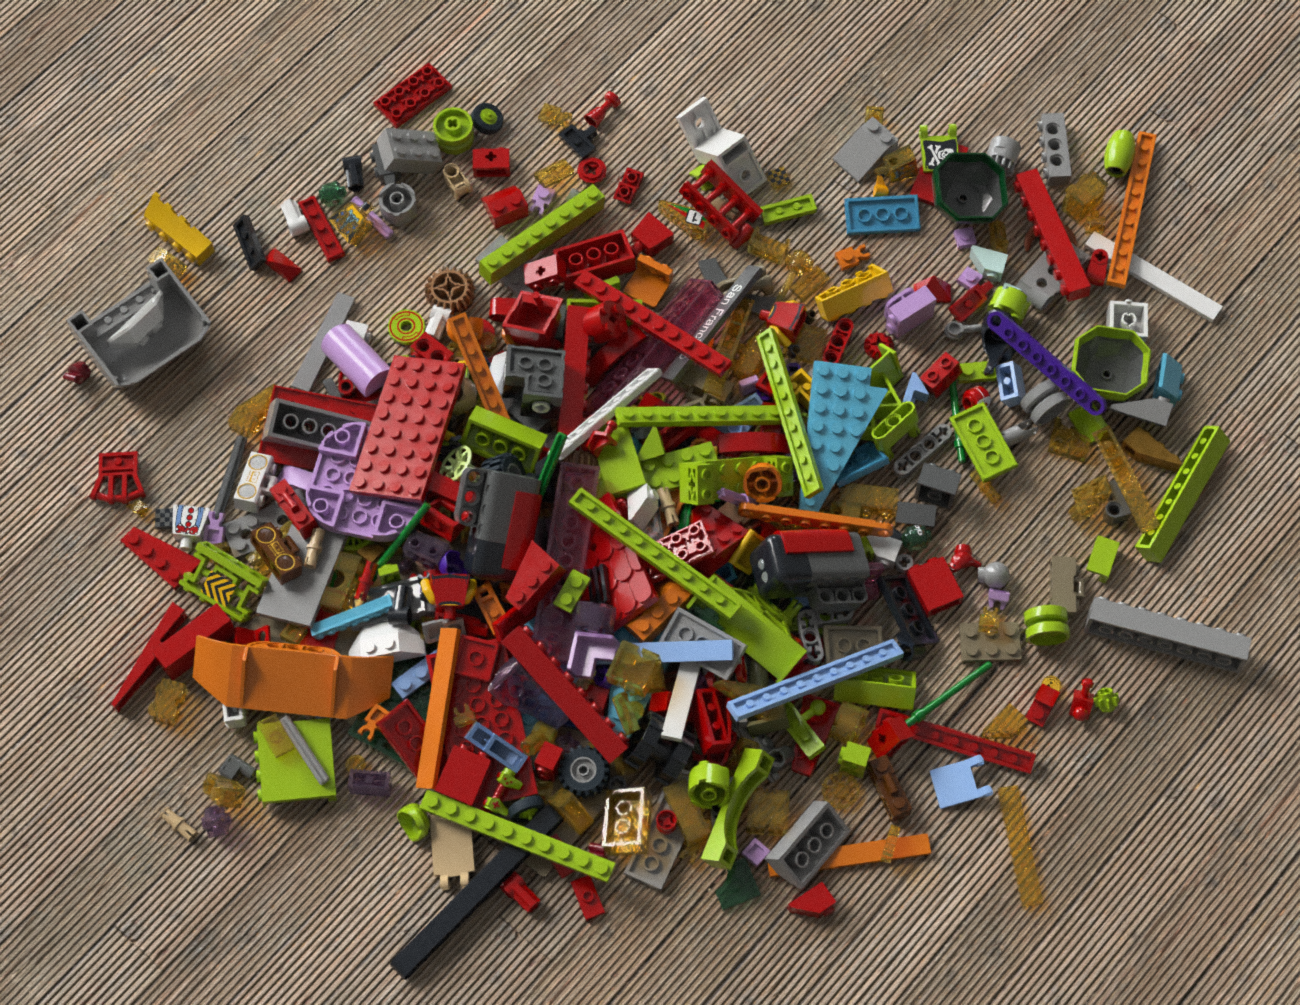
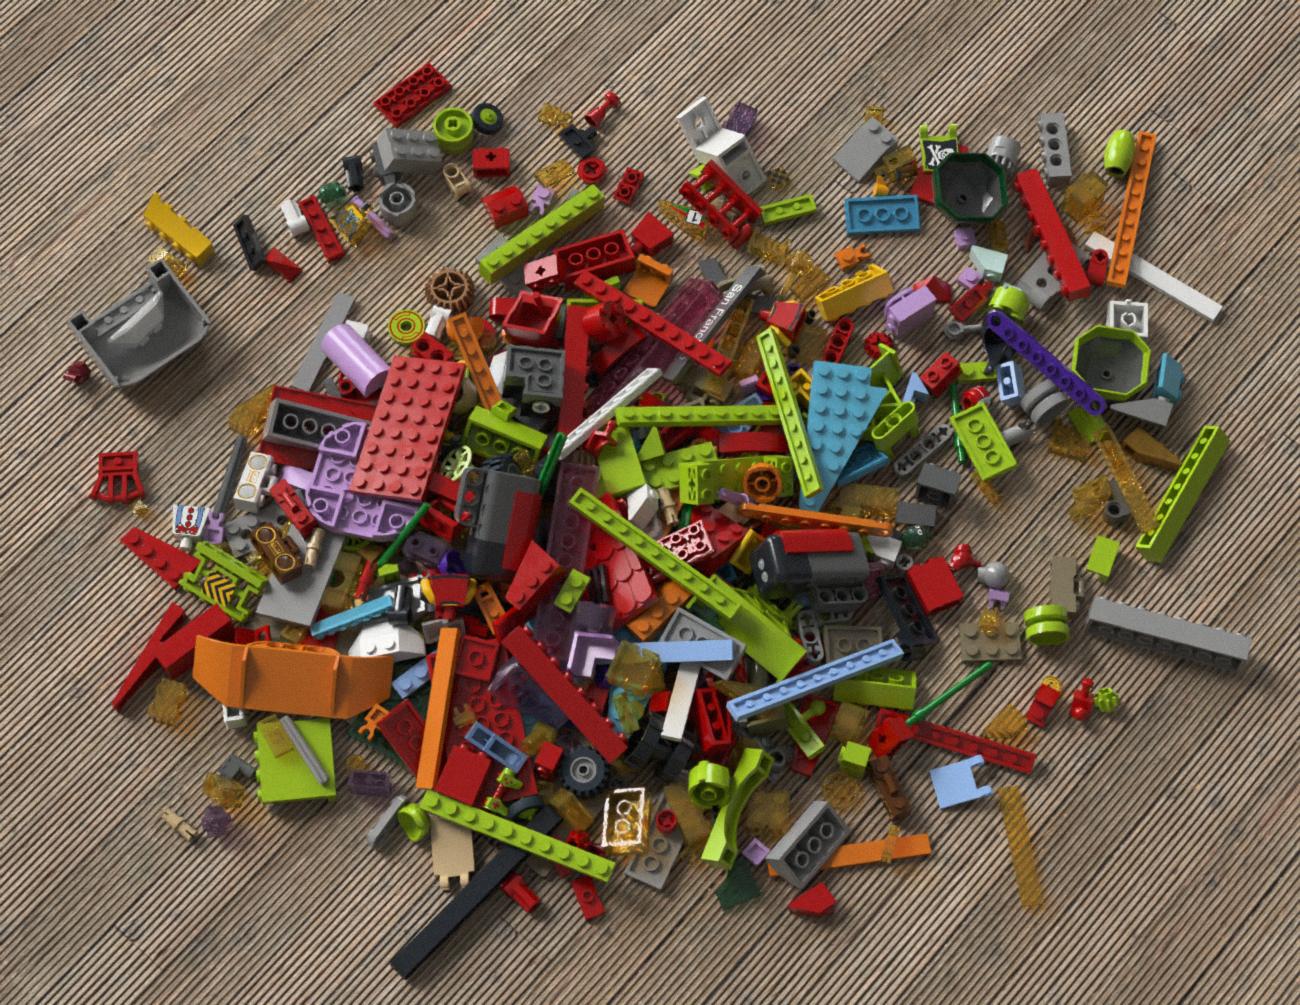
(164, 518): tile -> none
(386, 822): none -> light grey plate
(503, 410): none -> lime tile
(524, 461): none -> clear yellow bush
(579, 839): none -> red gear
(593, 379): none -> black bush
(741, 119): none -> clear purple brick

